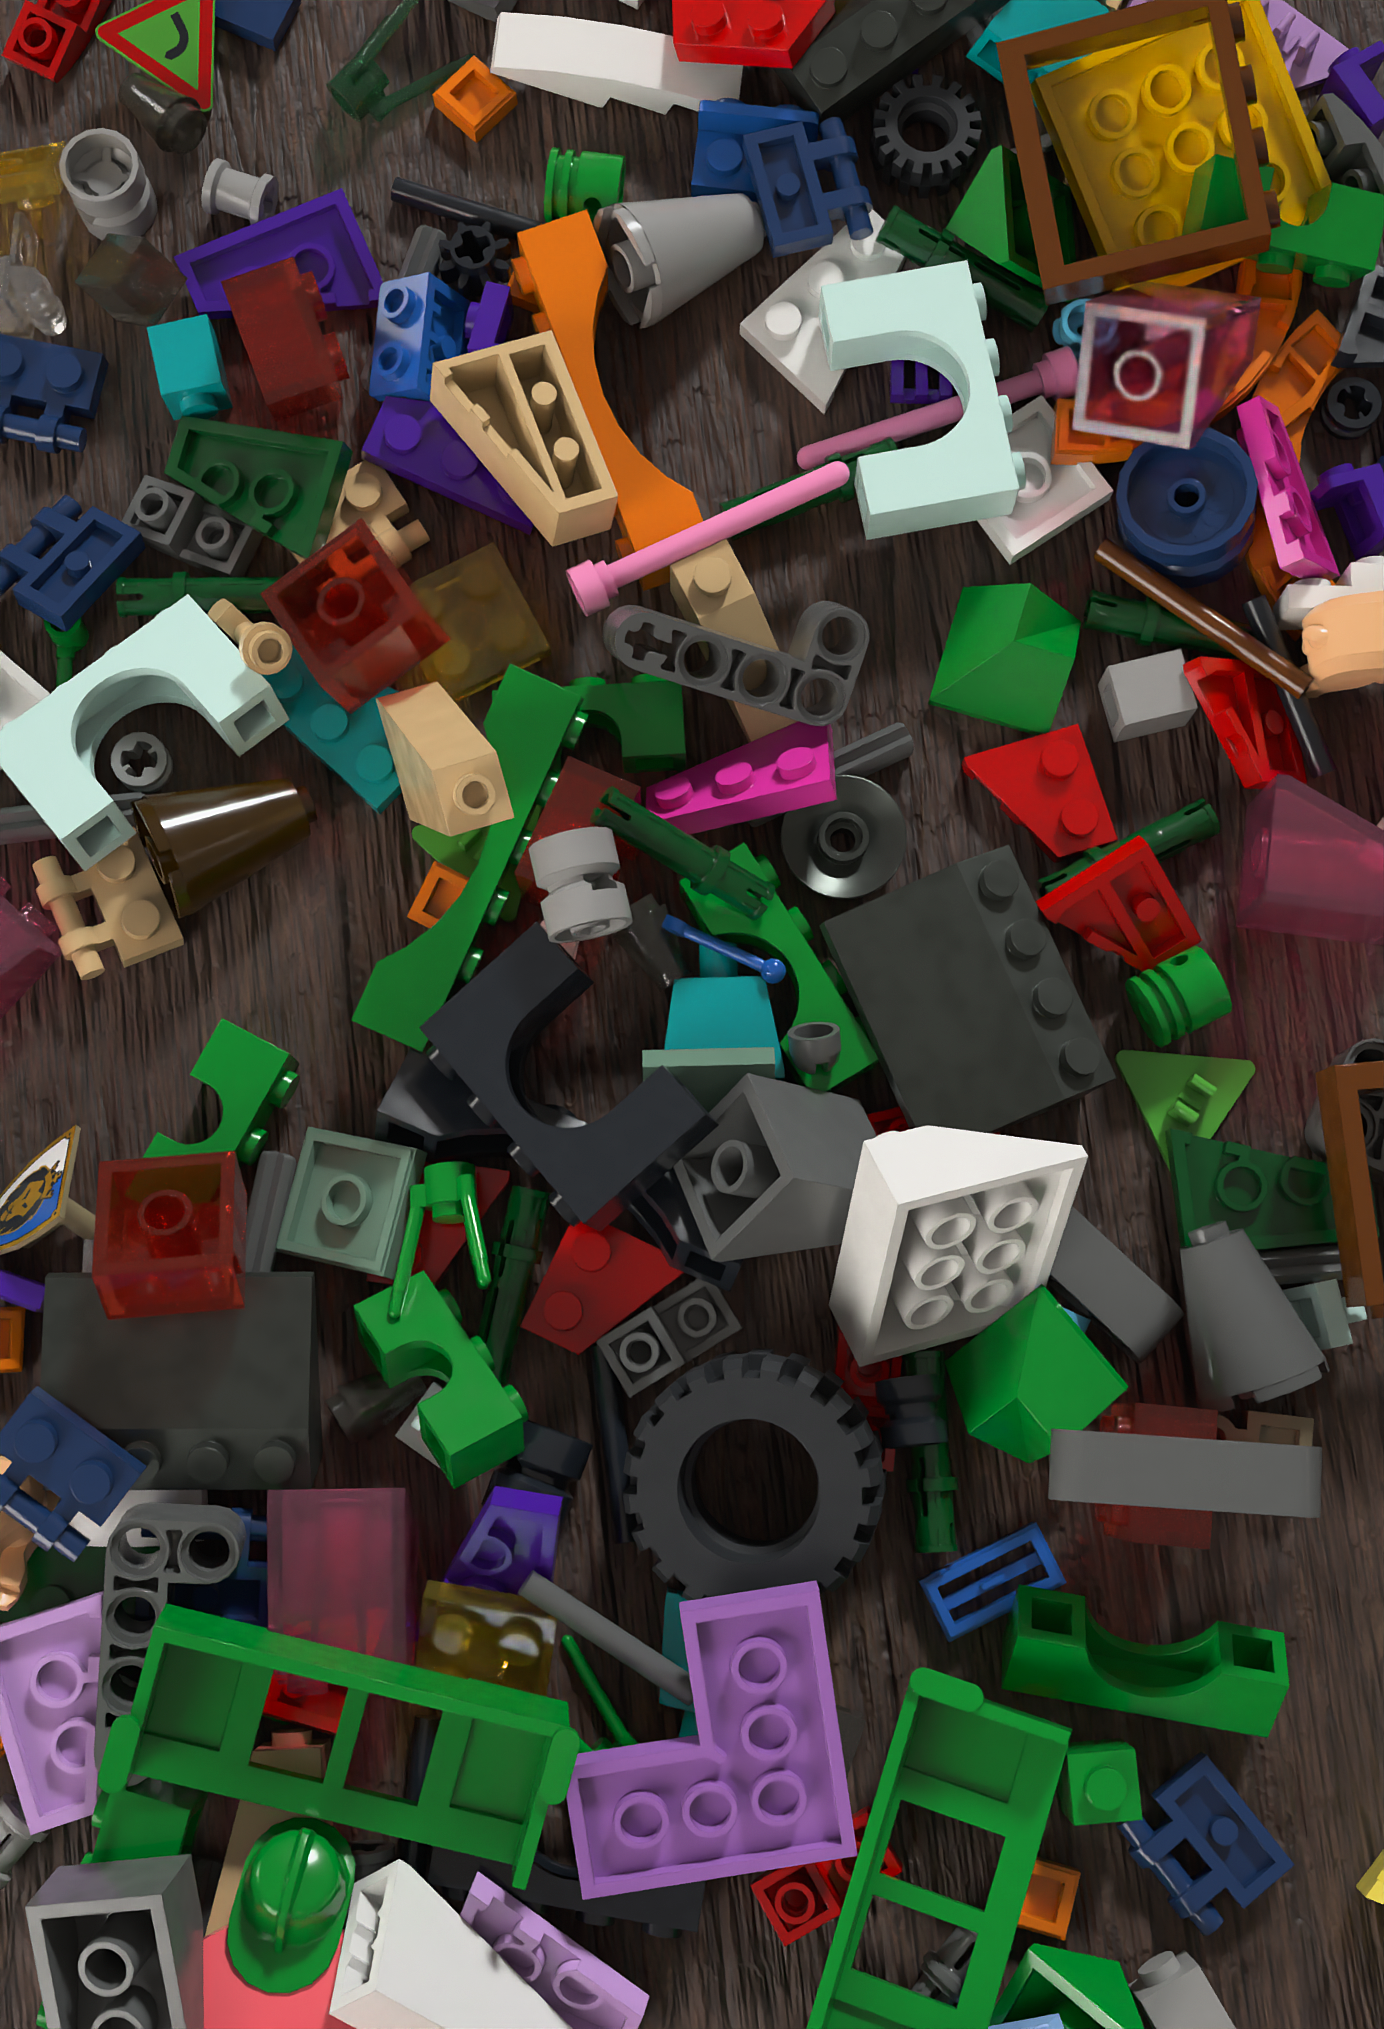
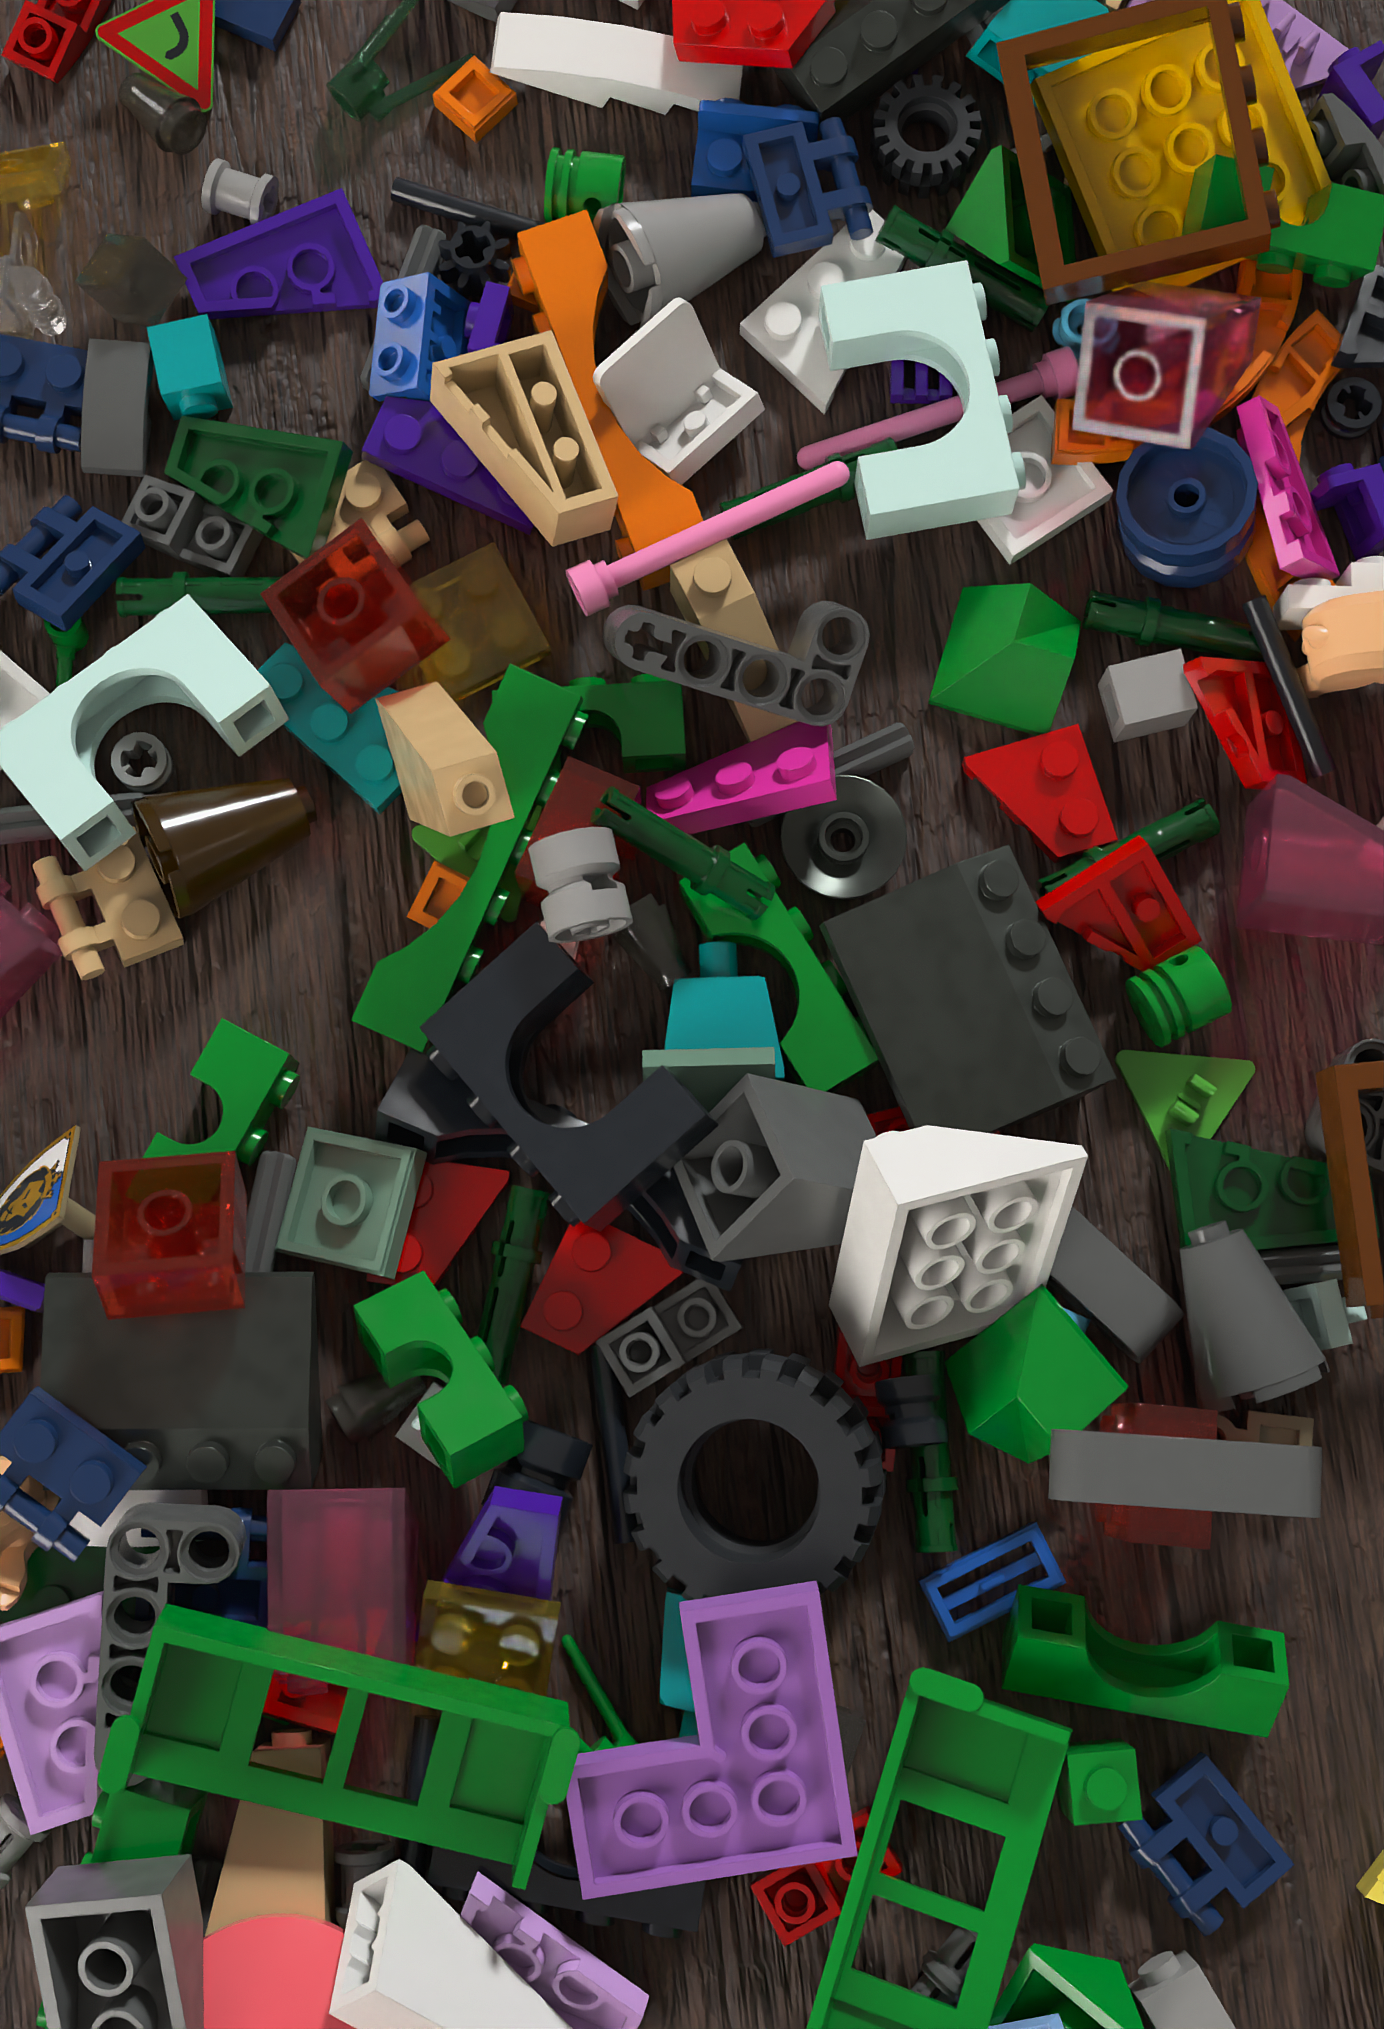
(108, 183): light grey wheel -> none
(116, 407): none -> dark grey slope
(261, 645): tan hinge -> none
(281, 333): clear red brick -> none
(291, 1905): green piece -> none
(452, 1197): green plant -> none
(607, 1636): dark grey bar -> none
(674, 393): none -> white bracket
(771, 970): blue hinge -> none
(814, 1044): dark grey hinge -> none
(1049, 1898): orange tile -> none
(1203, 618): reddish brown bar -> none

